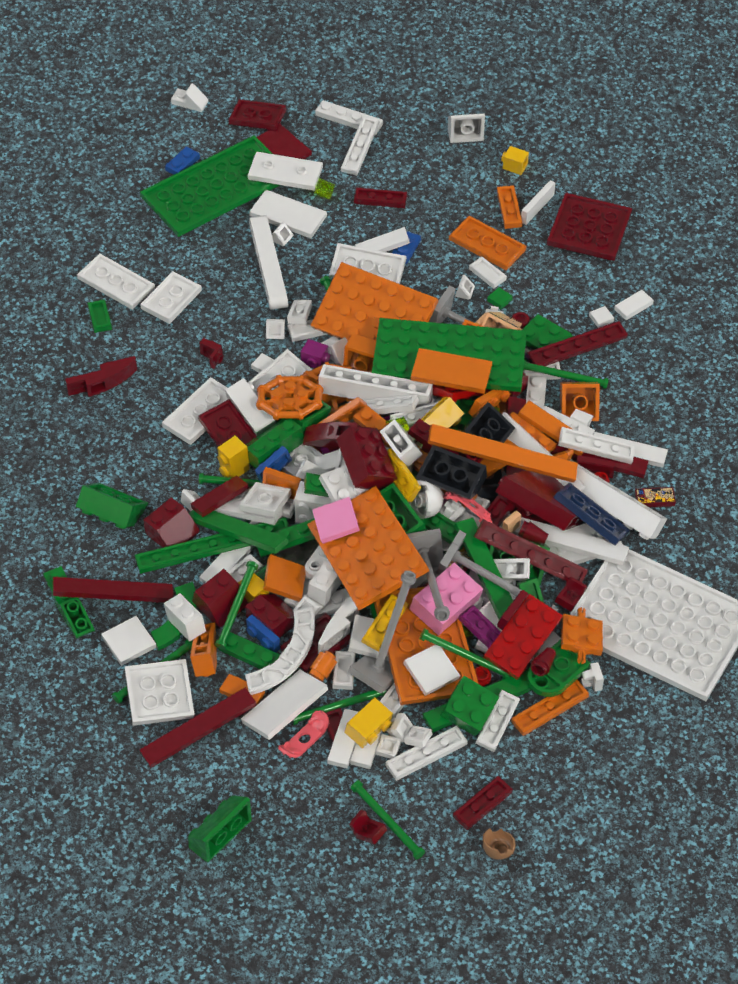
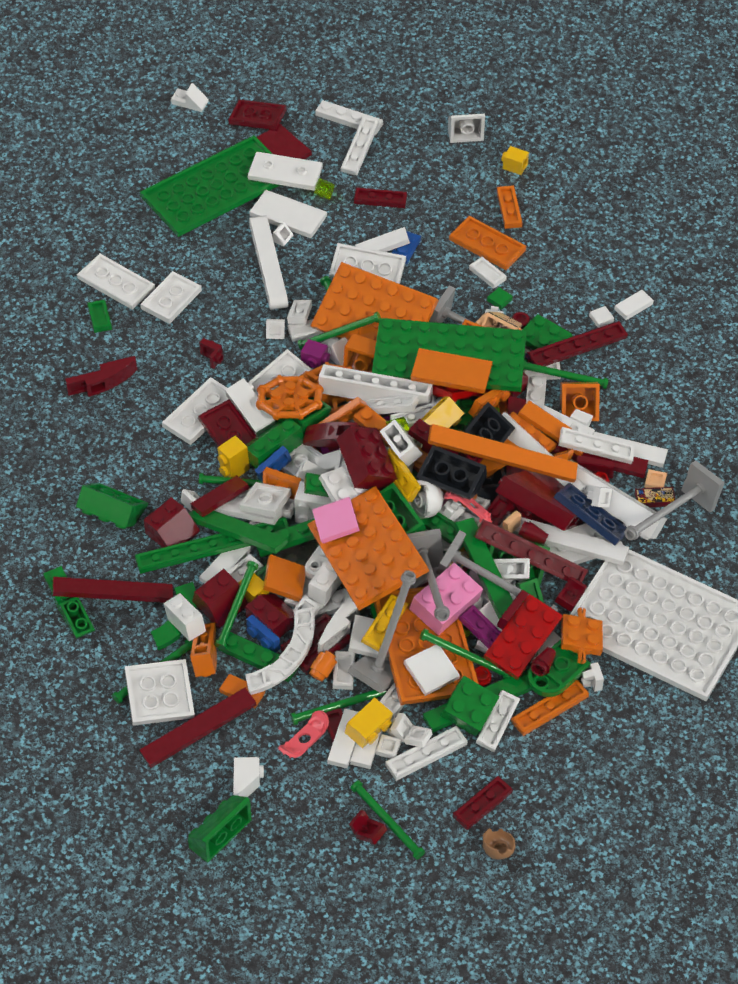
(128, 640): white tile -> none
(182, 161): blue plate -> none
(247, 775): none -> white slope
(261, 363): white tile -> none
(284, 704): white tile -> none
(341, 330): none -> green bar
(465, 288): white slope -> none
(538, 202): white tile -> none
(589, 226): dark red plate -> none
(600, 497): none -> white tile
(655, 479): none -> light nougat tile
(699, 485): none -> light grey tile

